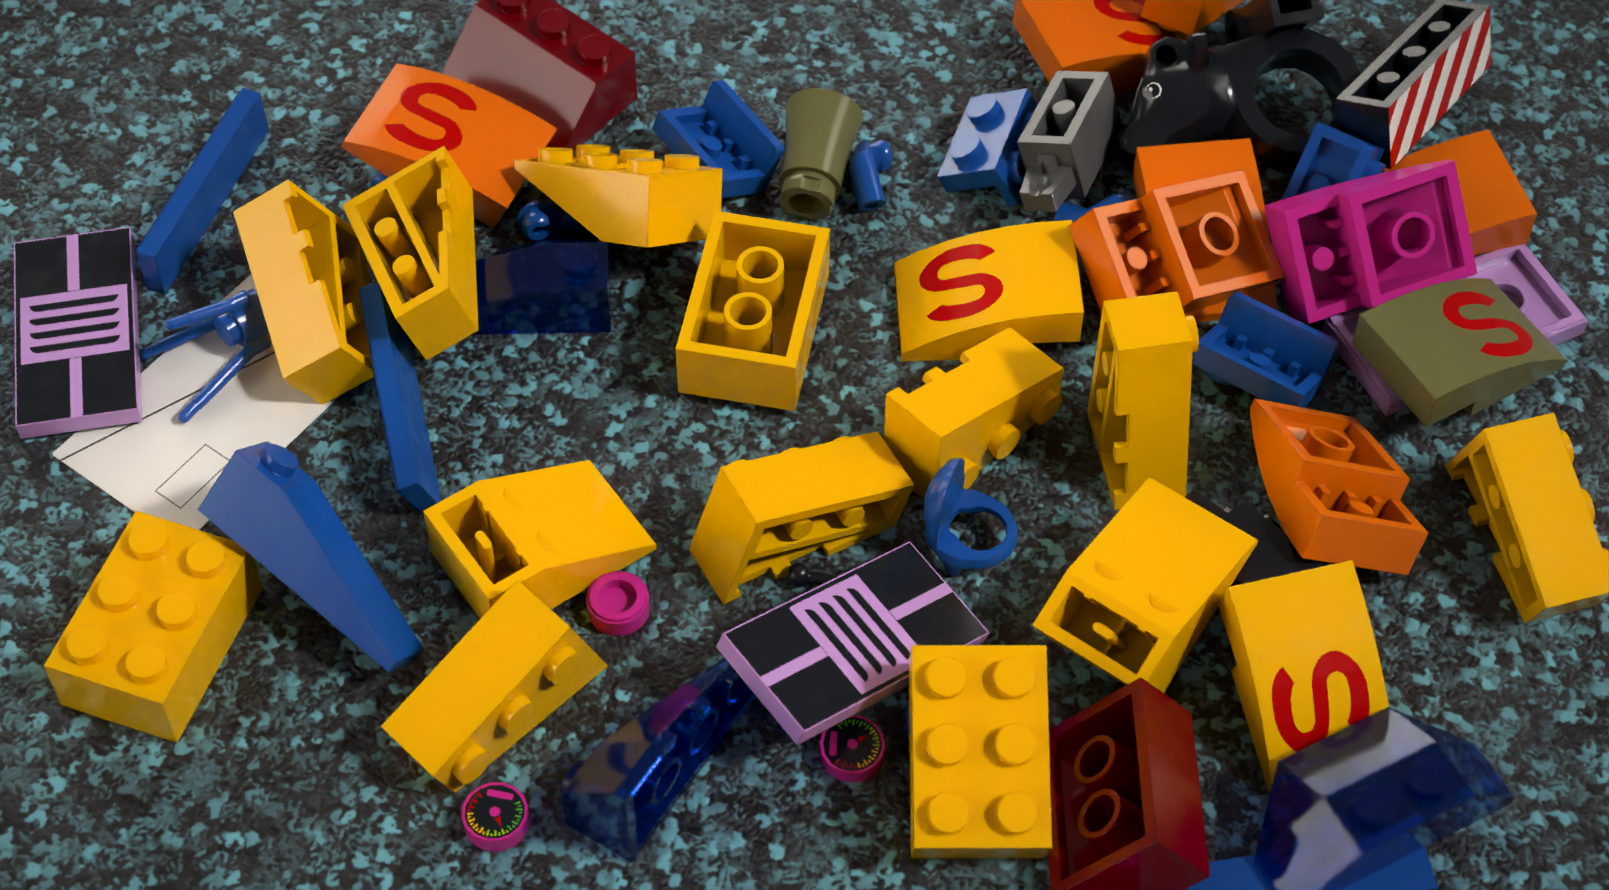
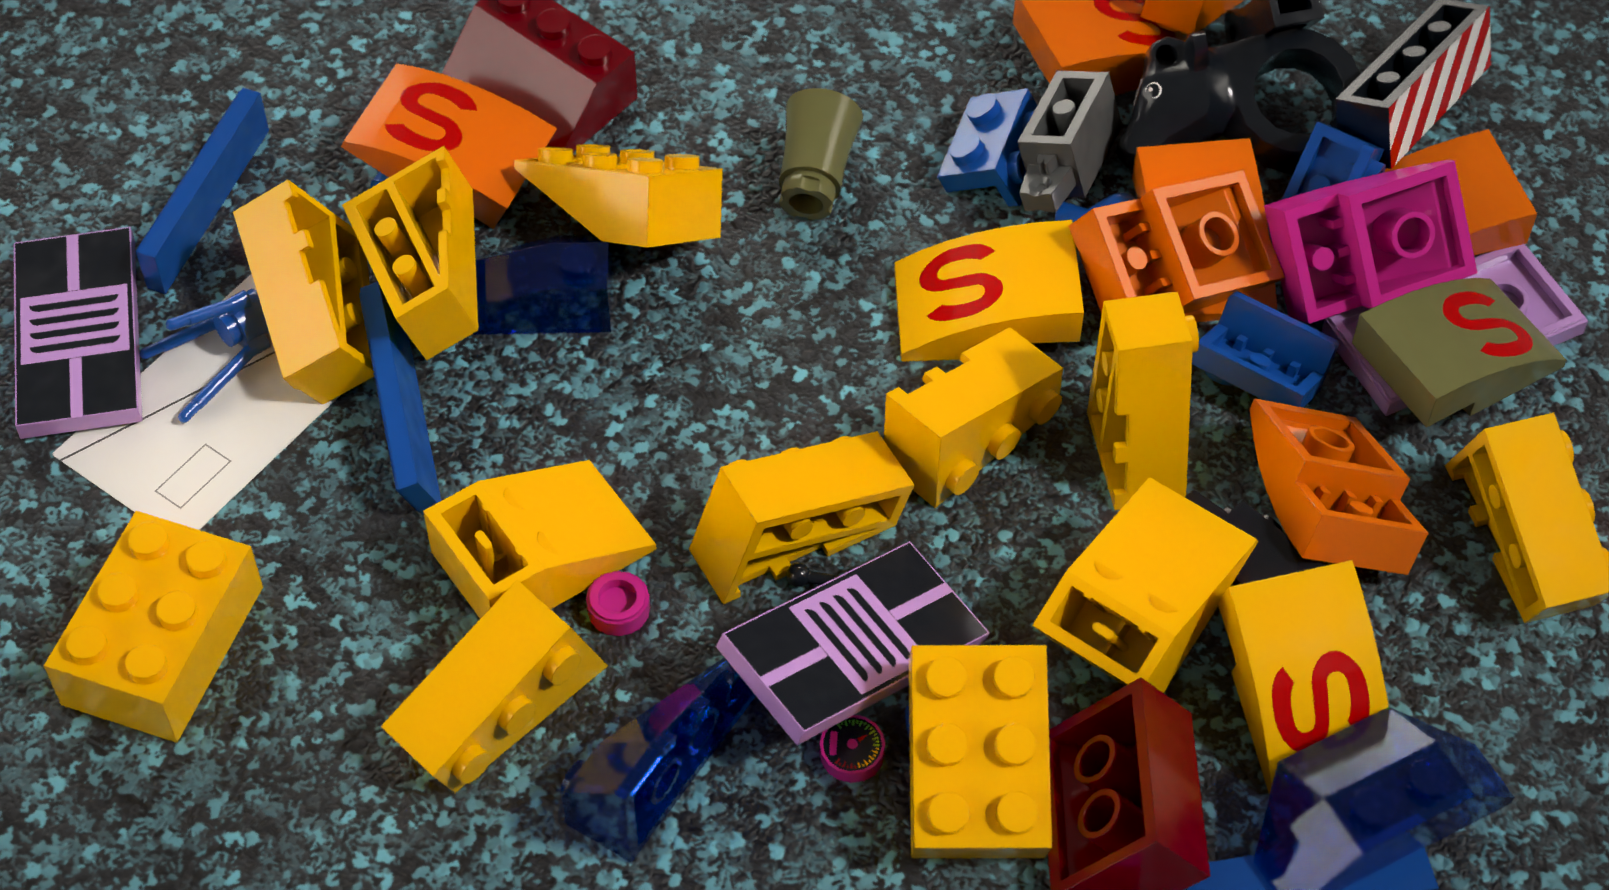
(298, 537): blue wedge -> none
(495, 817): tile -> none
(545, 219): blue arm -> none
(724, 137): blue bracket -> none
(753, 311): yellow brick -> none
(864, 175): blue arm -> none
(943, 502): blue piece -> none

